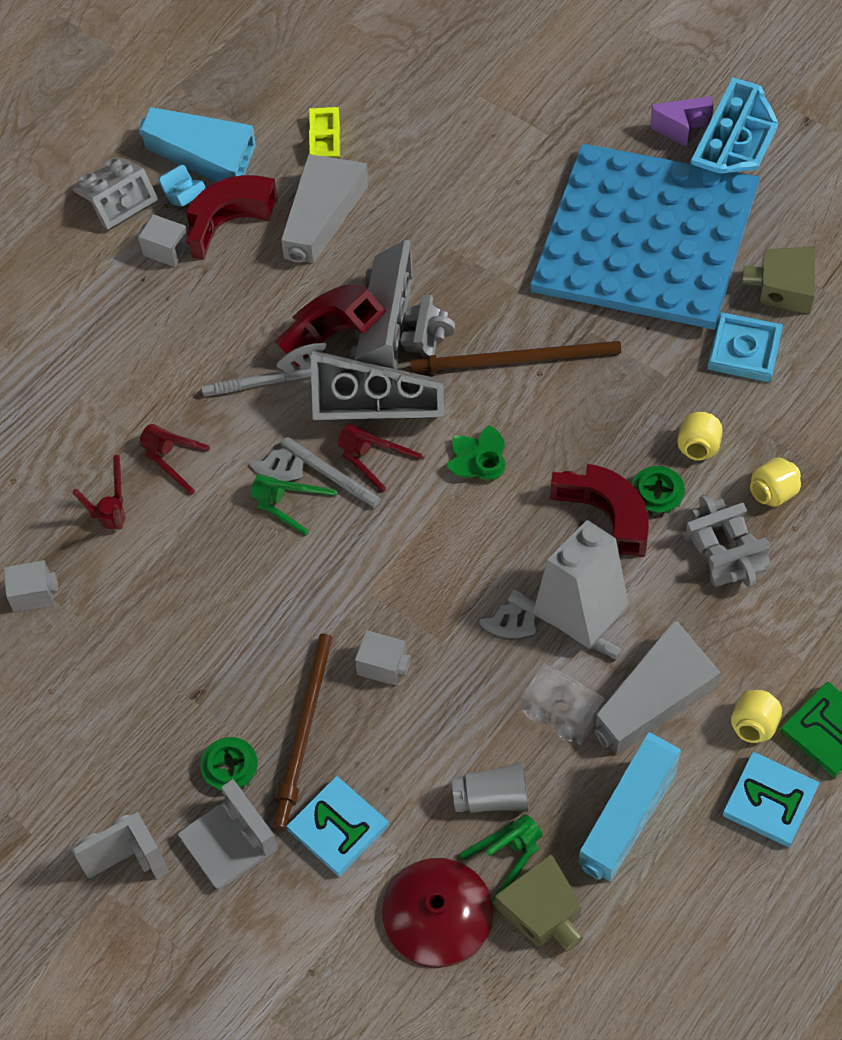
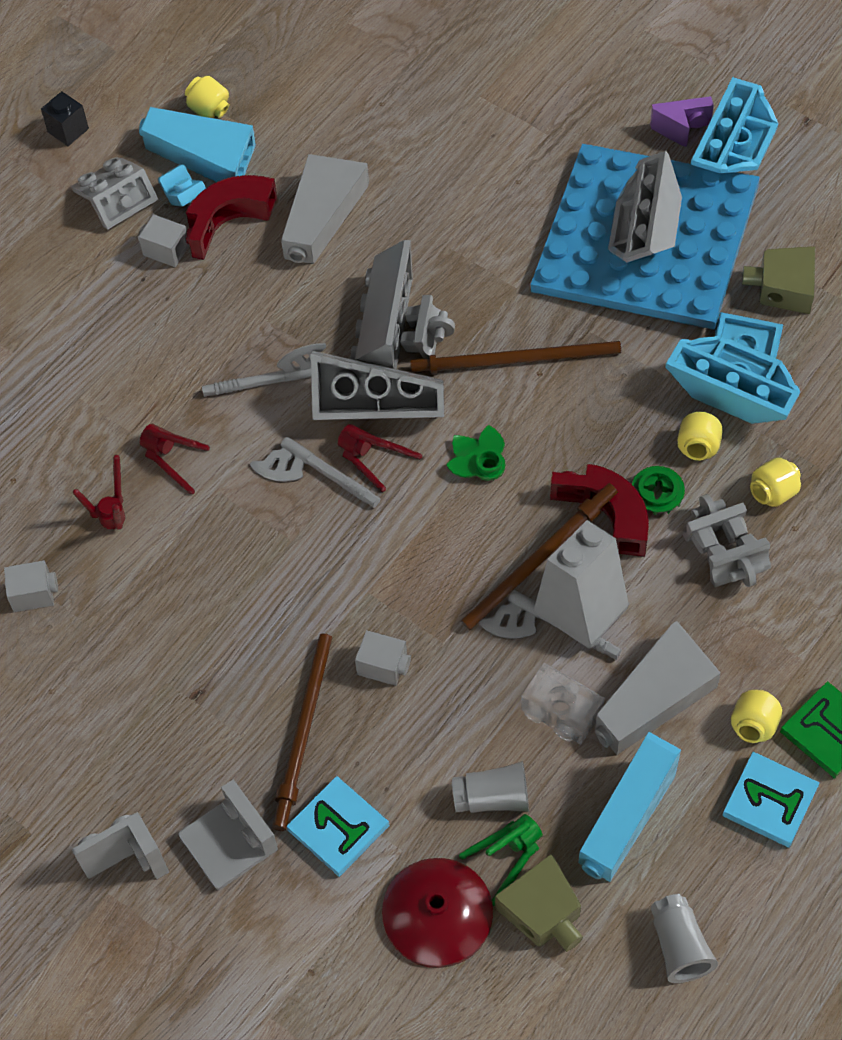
(64, 118): none -> black brick
(207, 97): none -> light yellow head
(215, 757): green gear -> none
(272, 490): green plant -> none
(324, 132): neon yellow slope -> none
(331, 312): dark red arch -> none
(586, 511): none -> reddish brown bar
(647, 210): none -> light grey wedge
(681, 940): none -> light grey plant
(734, 378): none -> medium azure wedge

